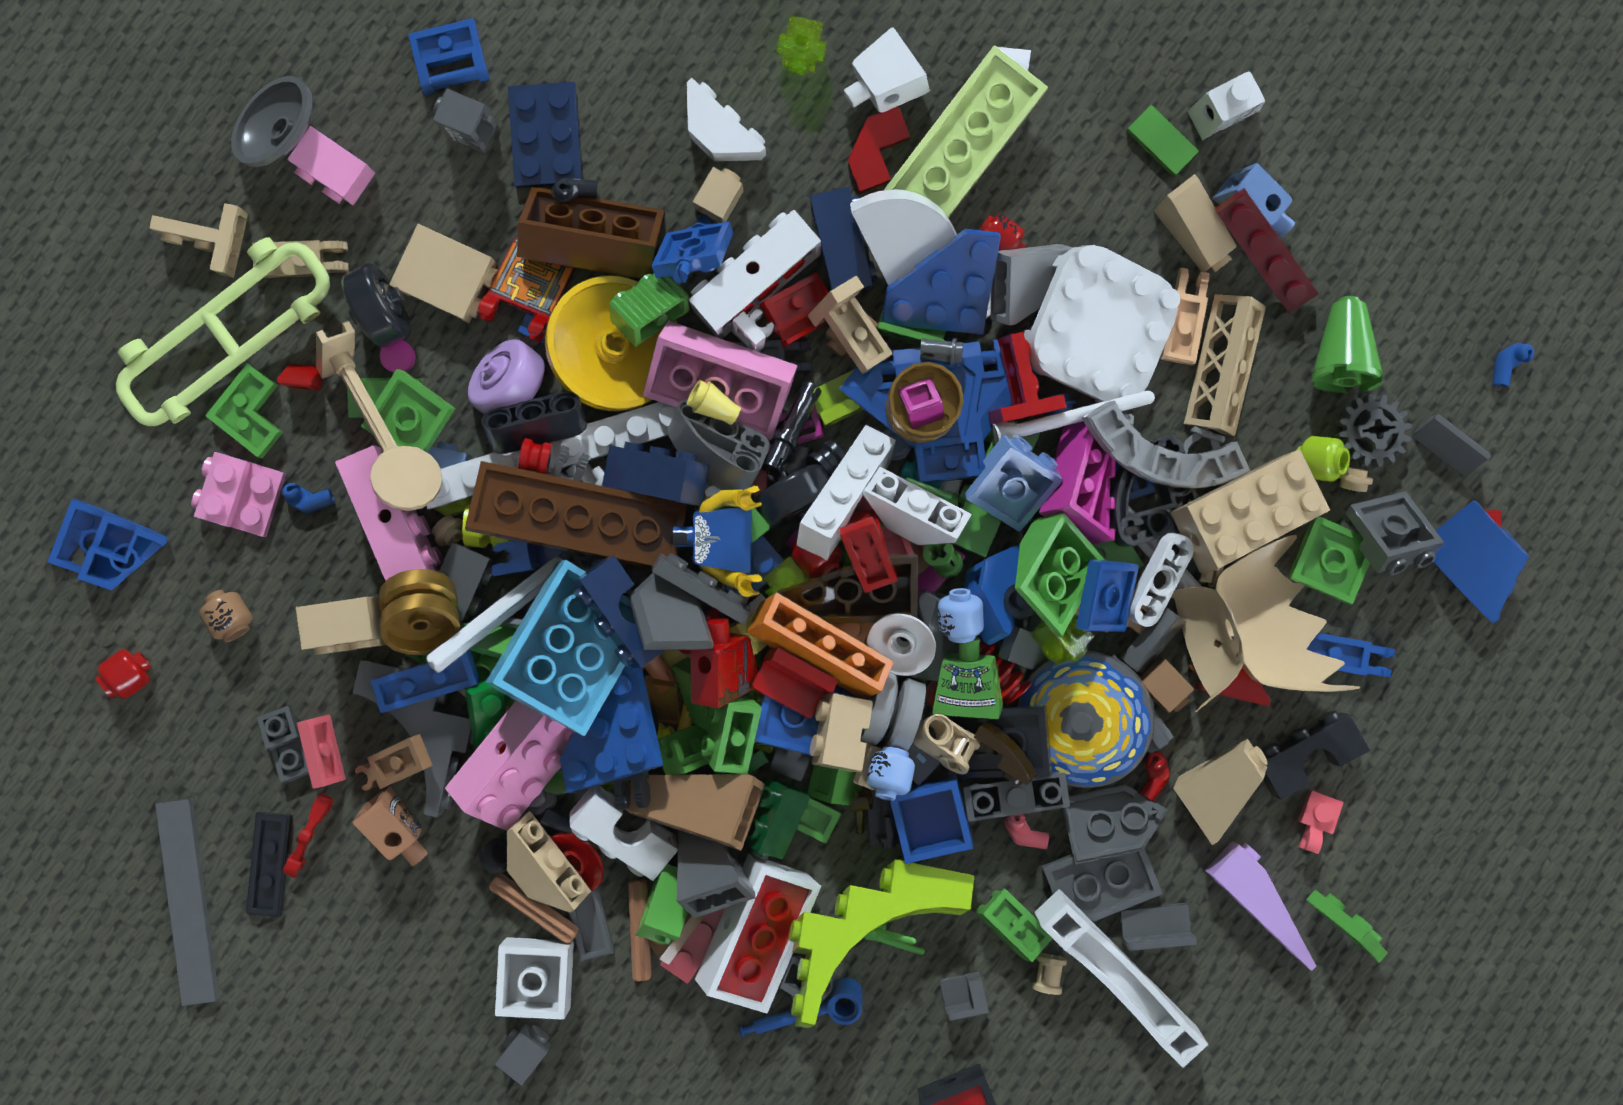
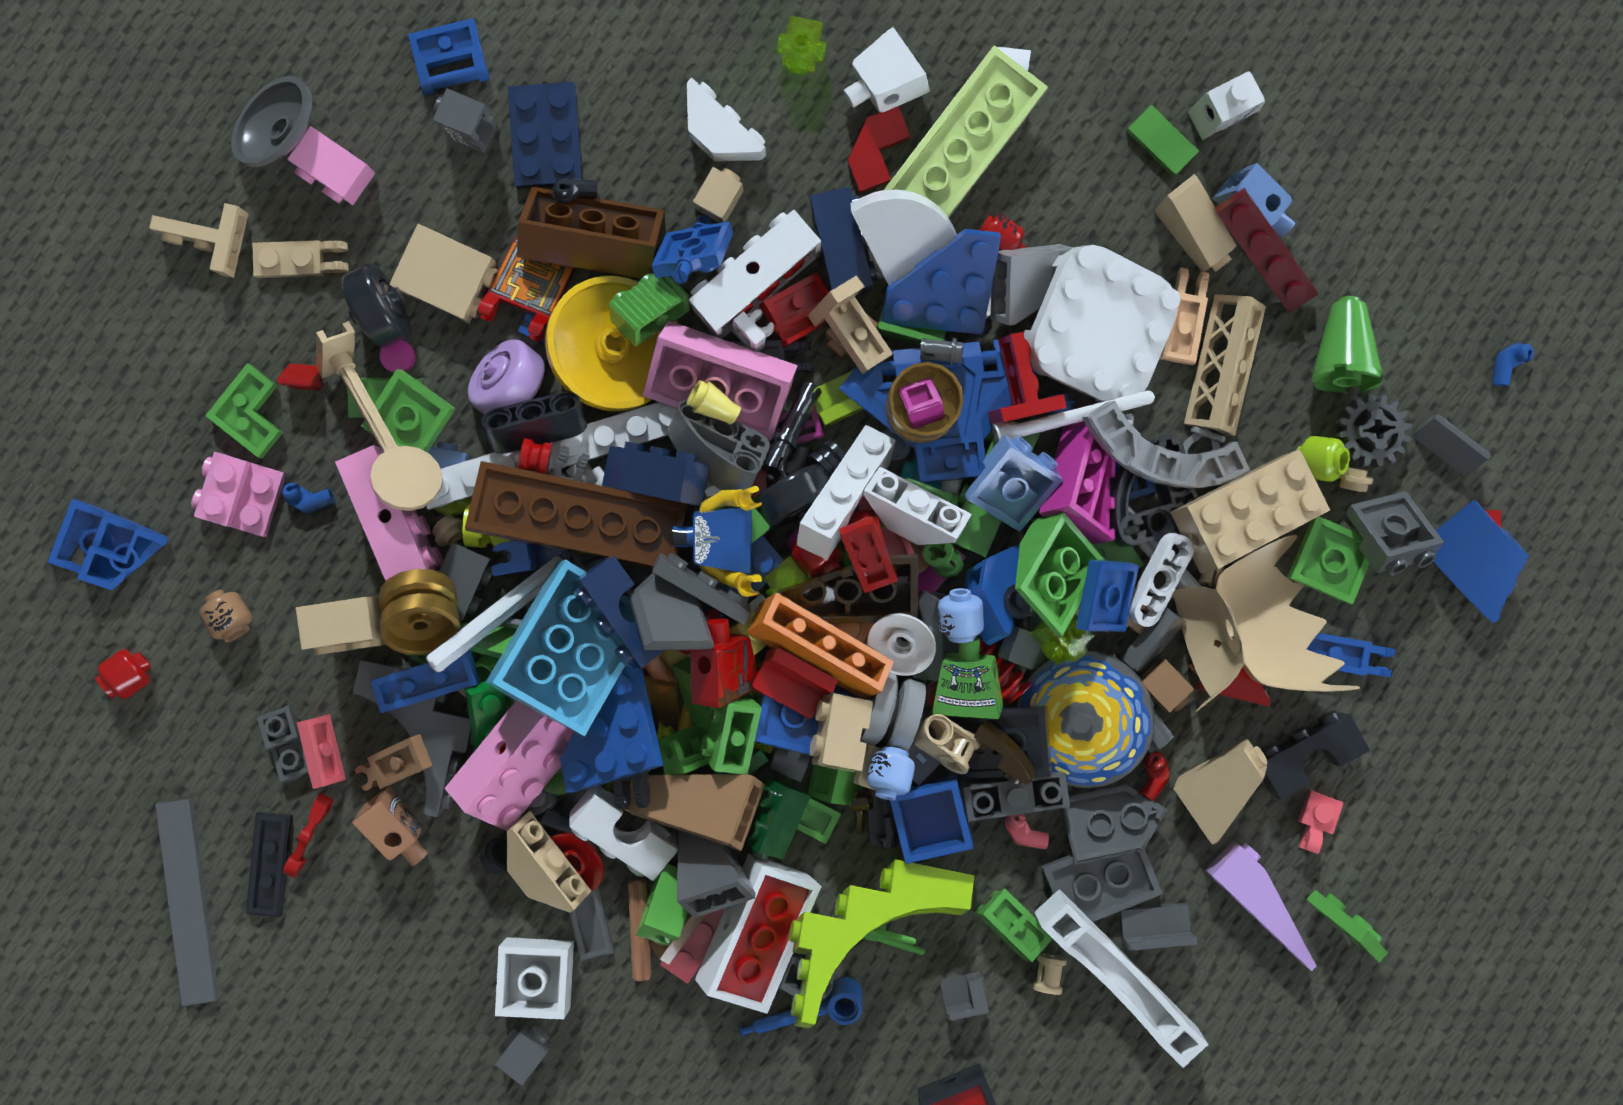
(139, 357): yellowish green bar -> none
(535, 910): nougat axle -> none

